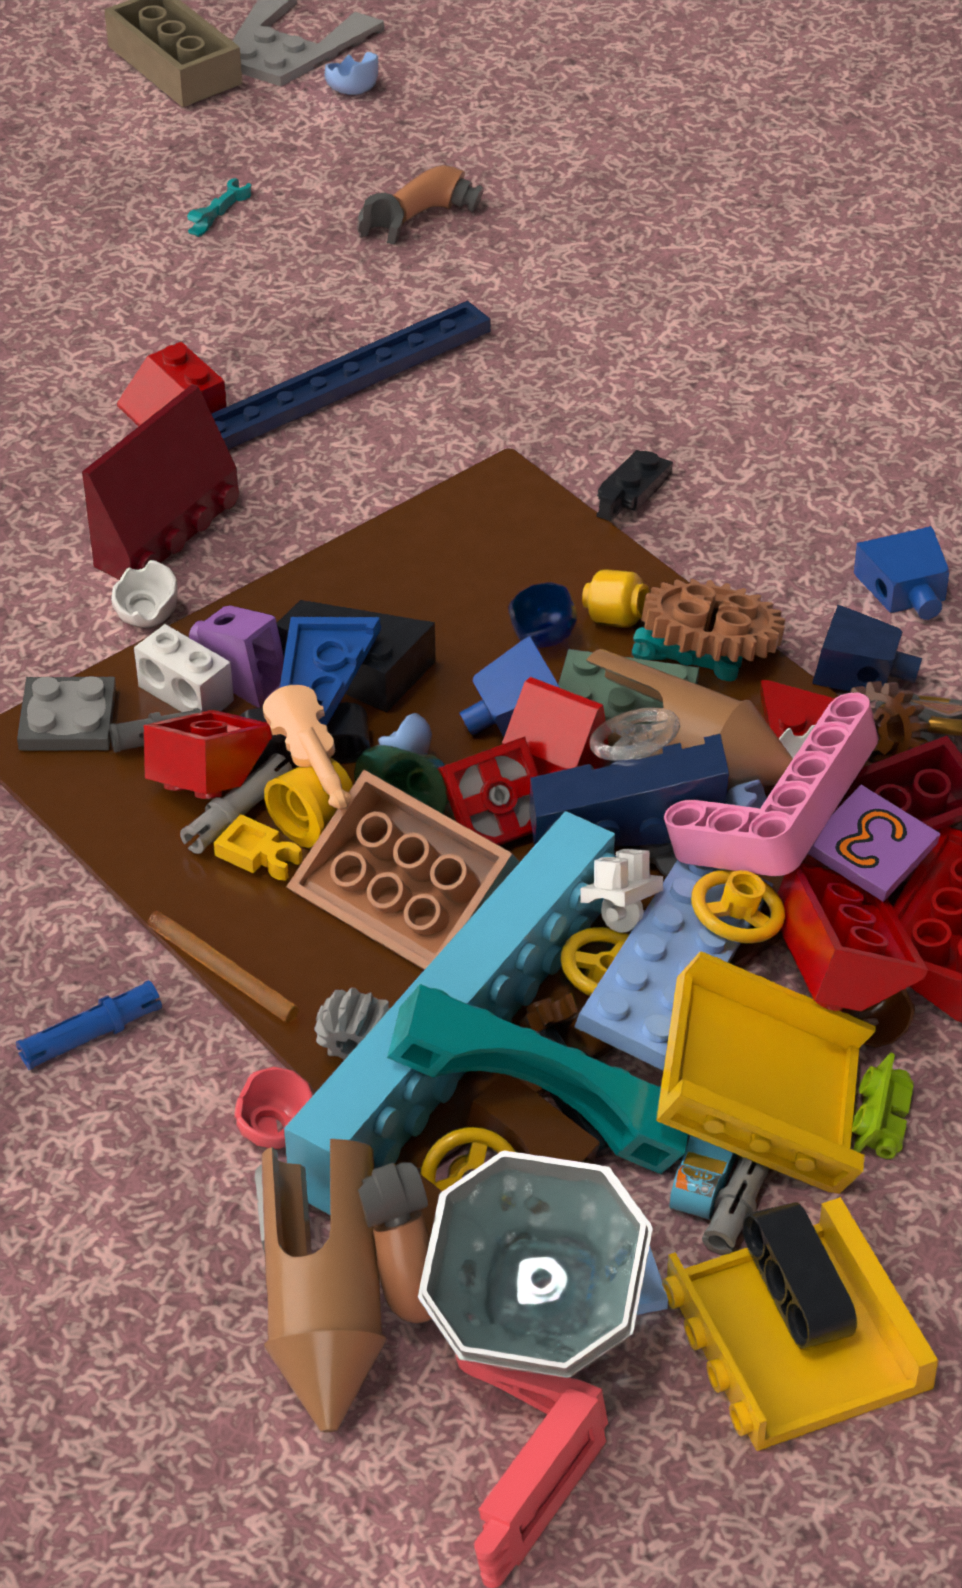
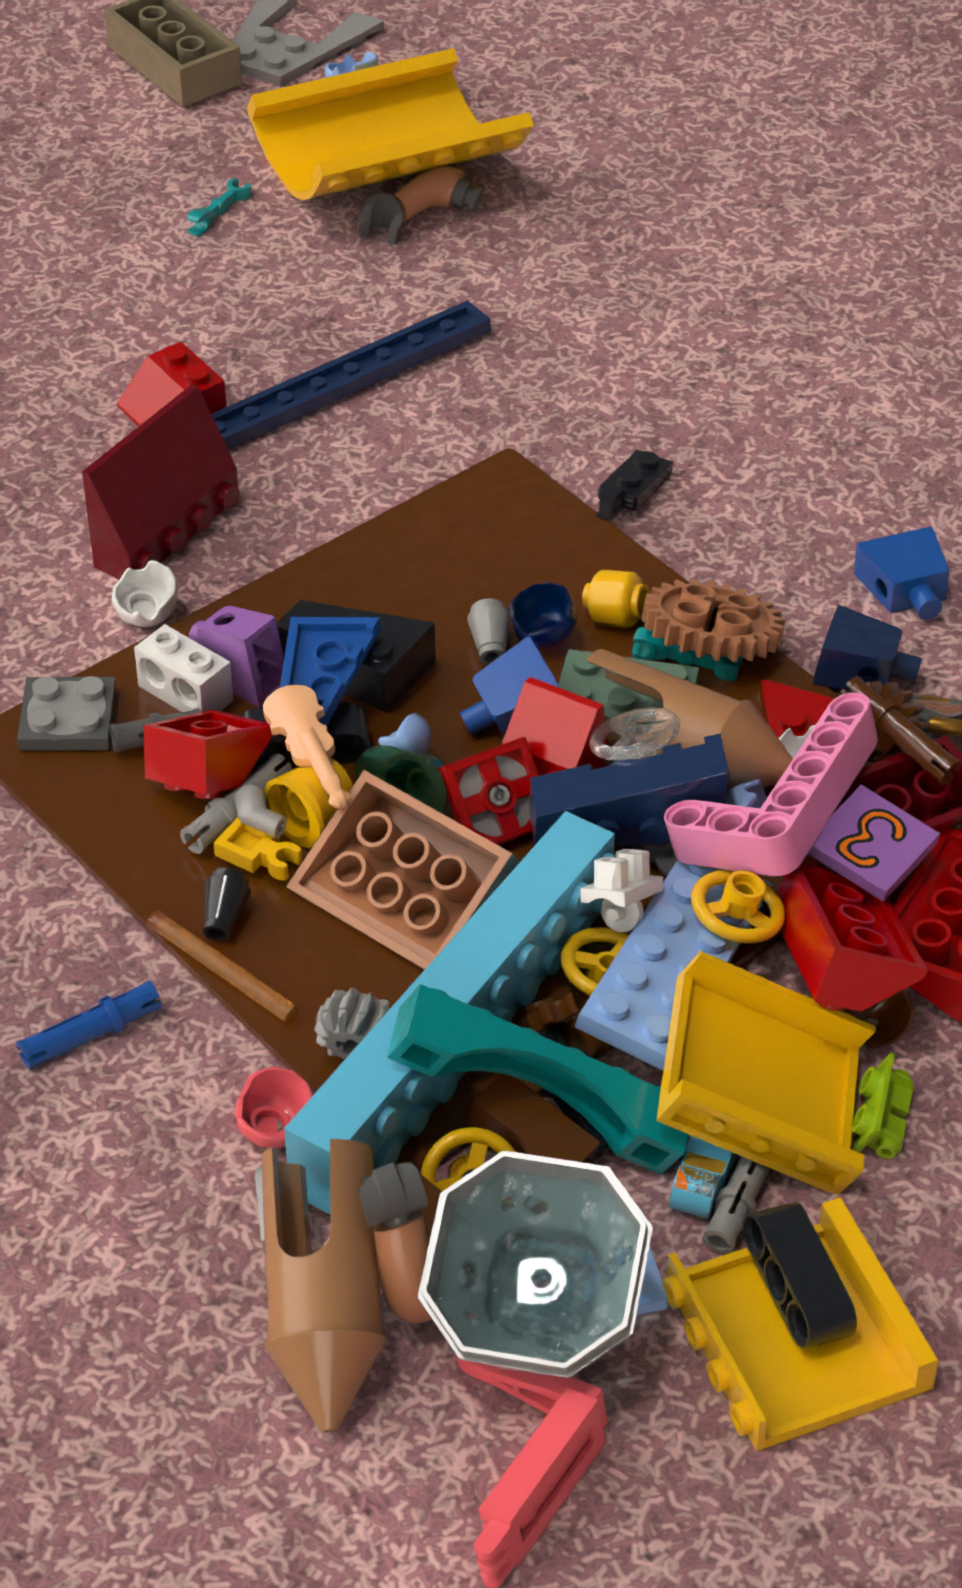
(224, 901): none -> black cone
(253, 811): none -> light grey arm
(375, 126): none -> yellow panel
(489, 628): none -> light grey cone
(906, 734): none -> reddish brown pin

